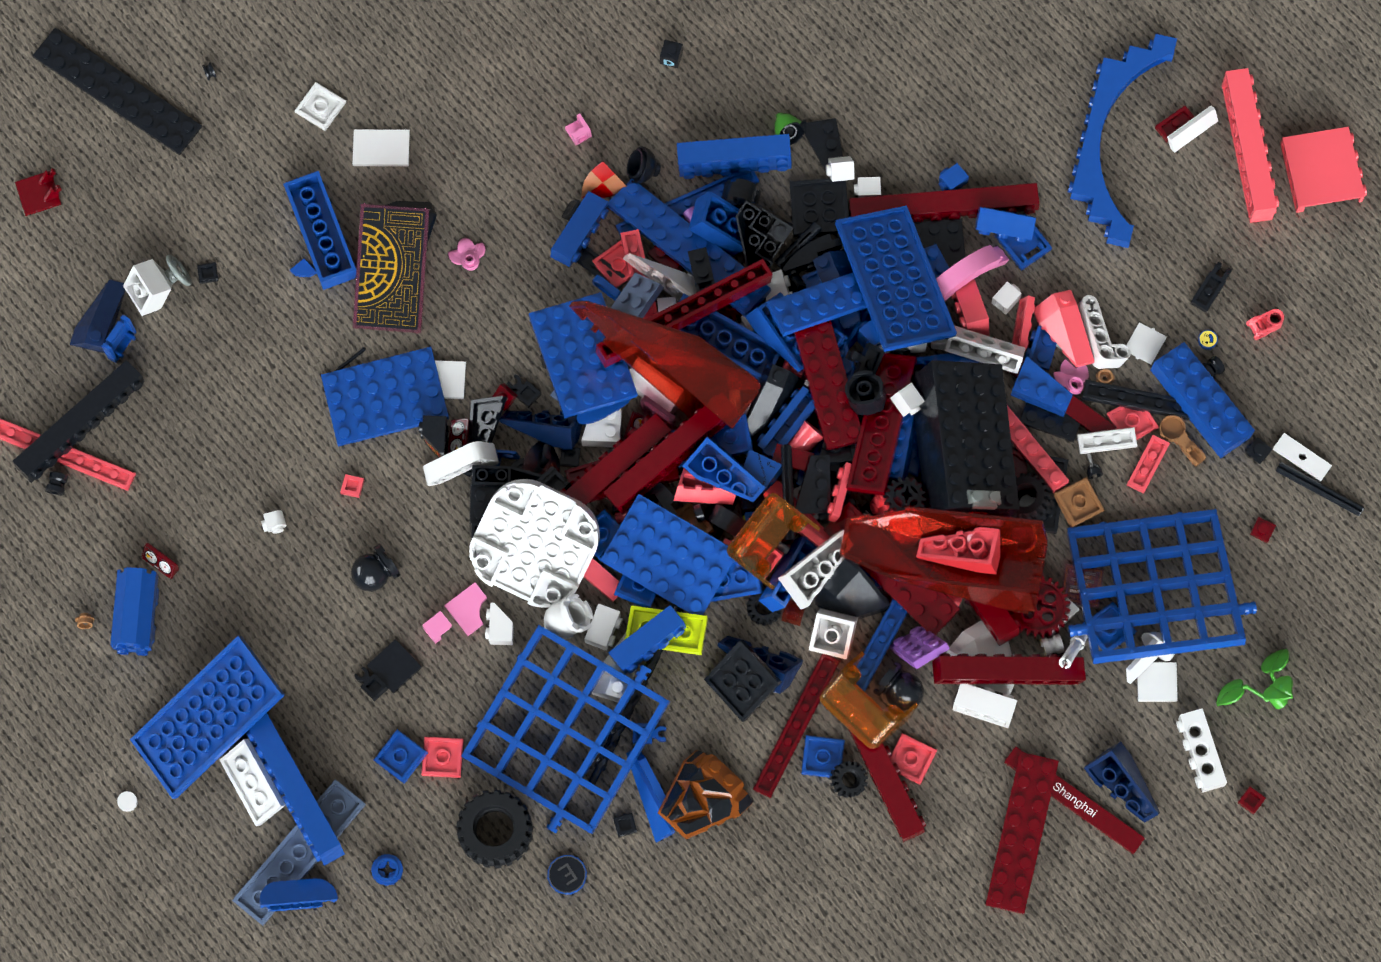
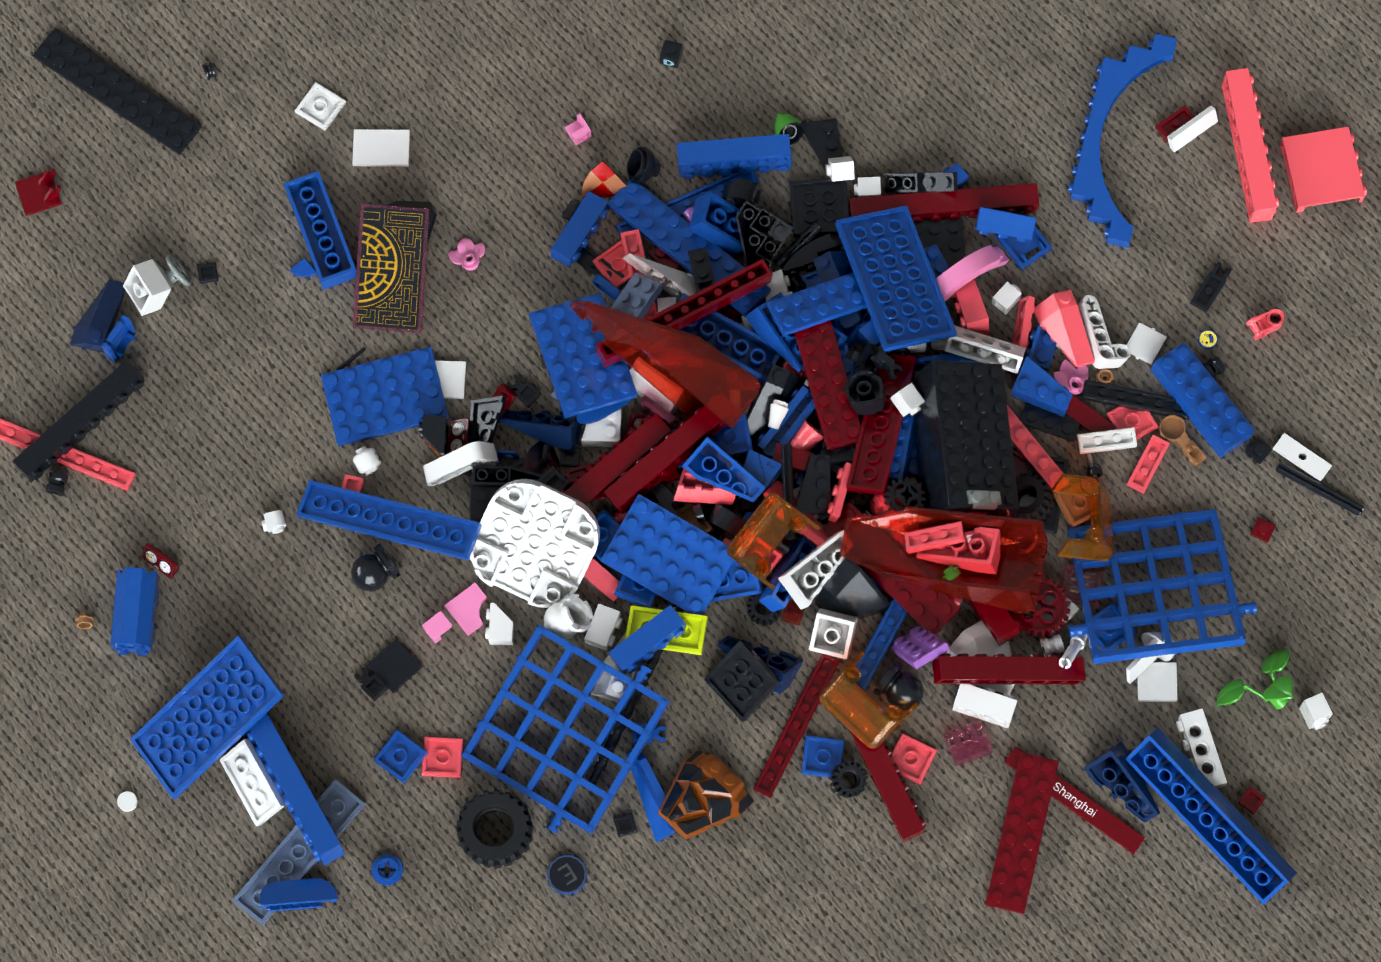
(366, 460): none -> white head
(389, 520): none -> blue plate
(777, 413): none -> white cone
(883, 361): none -> black plate
(921, 181): none -> black slope
(934, 537): none -> coral plate
(951, 573): none -> bright green plate
(970, 749): none -> clear pink plate
(1099, 538): none -> clear orange windscreen
(1211, 816): none -> blue brick
(1316, 711): none -> white brick

